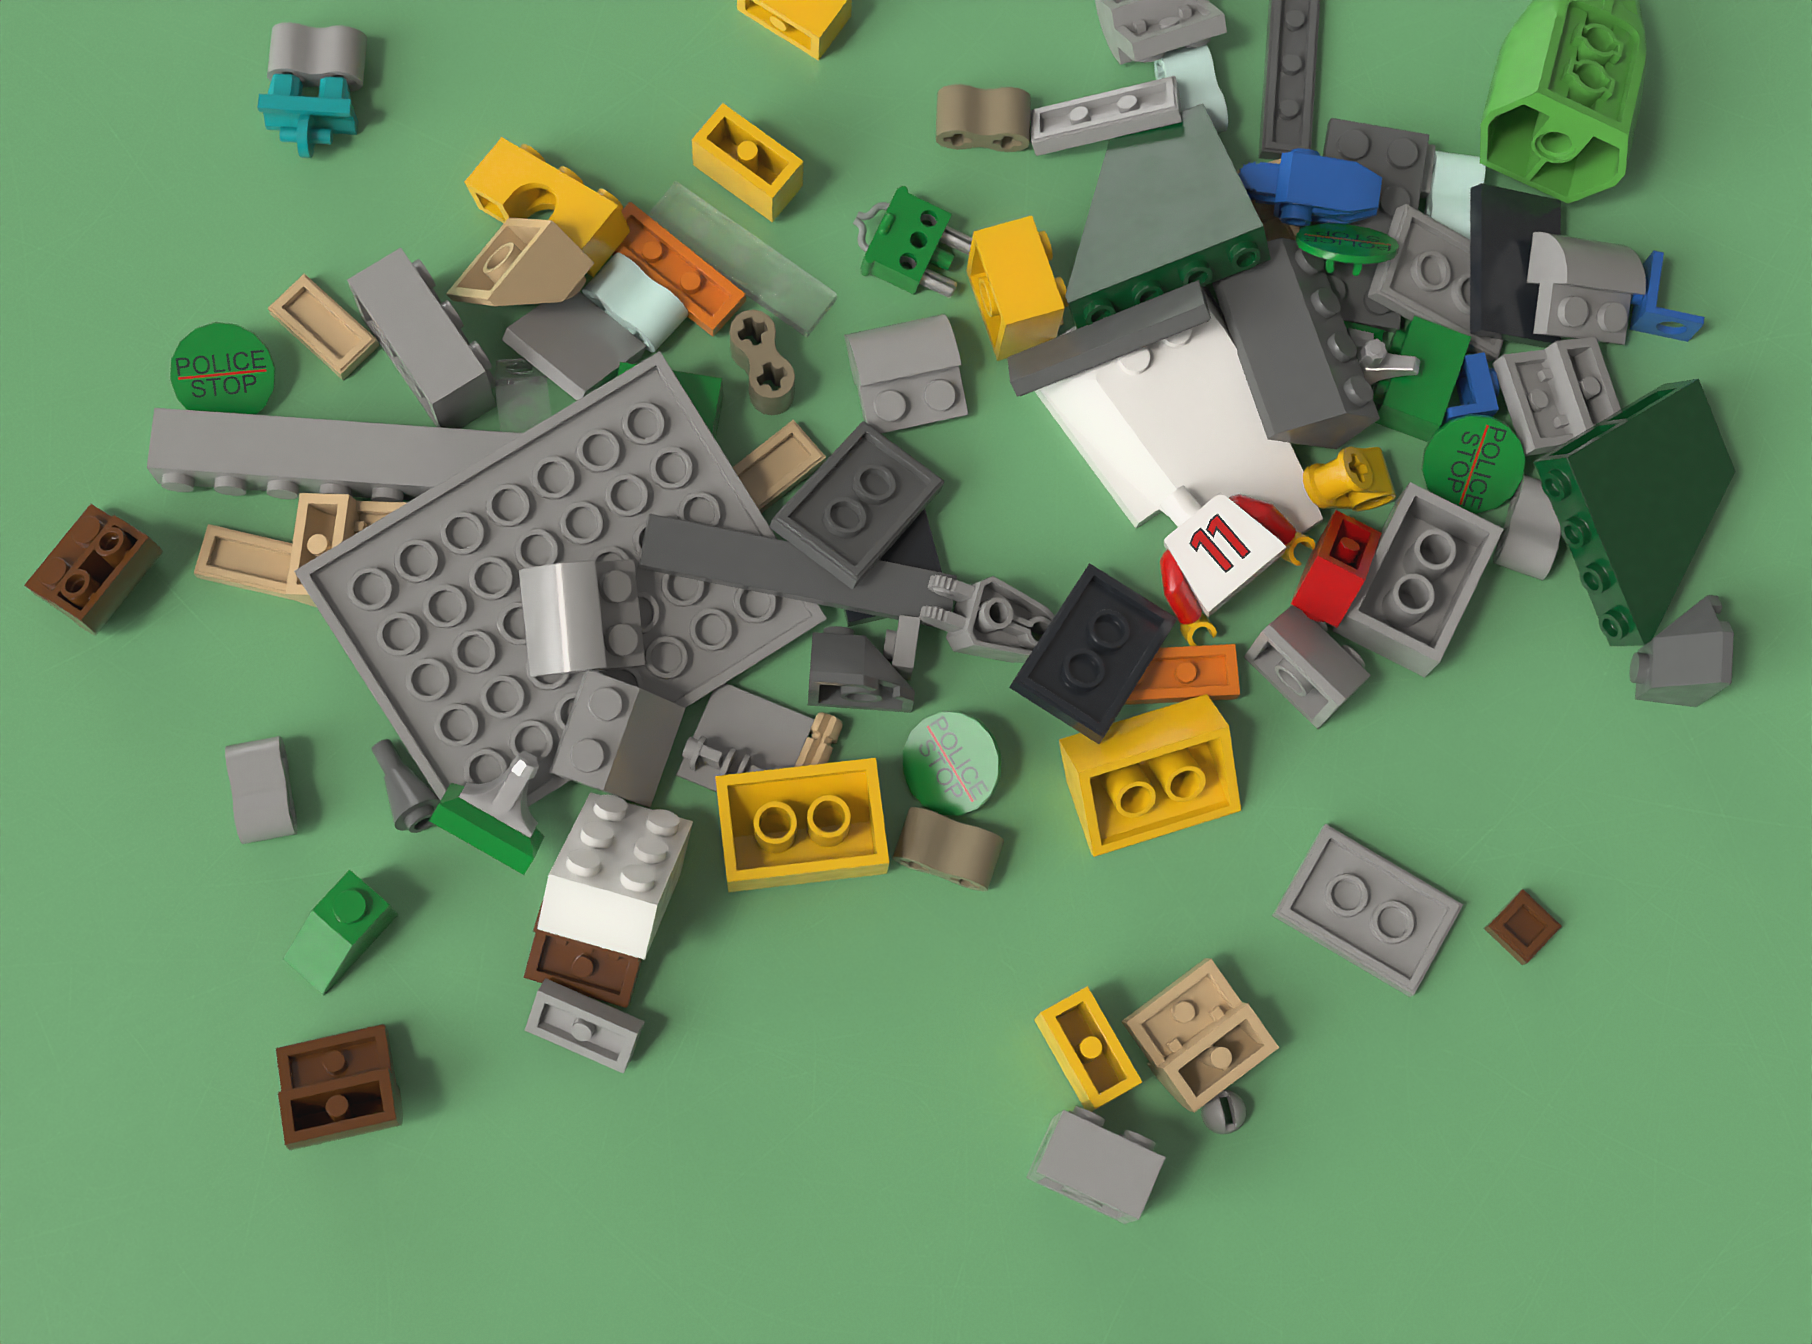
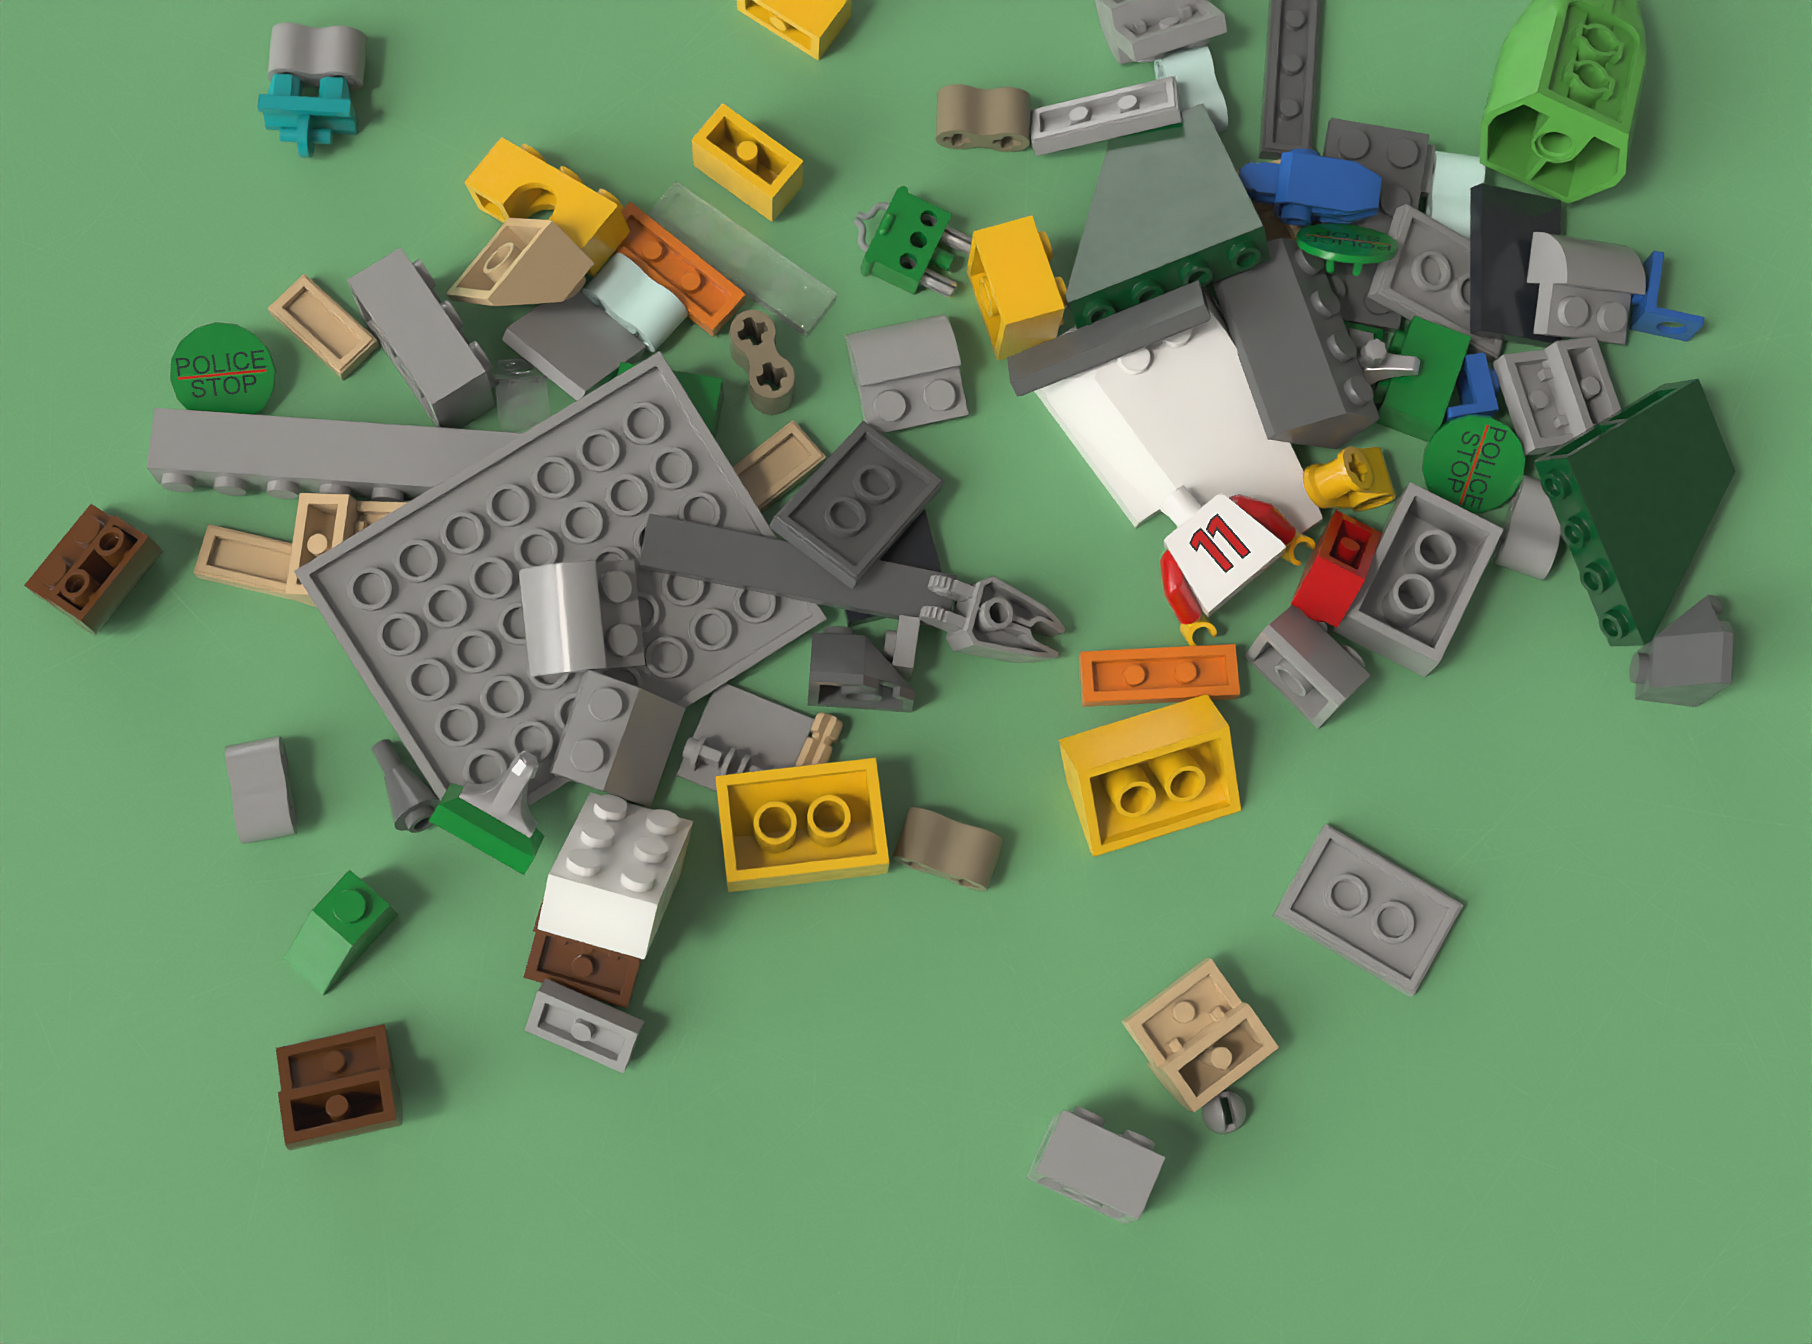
(952, 763): piece -> none
(1087, 1050): yellow brick -> none
(1093, 653): black tile -> none
(1522, 927): reddish brown tile -> none

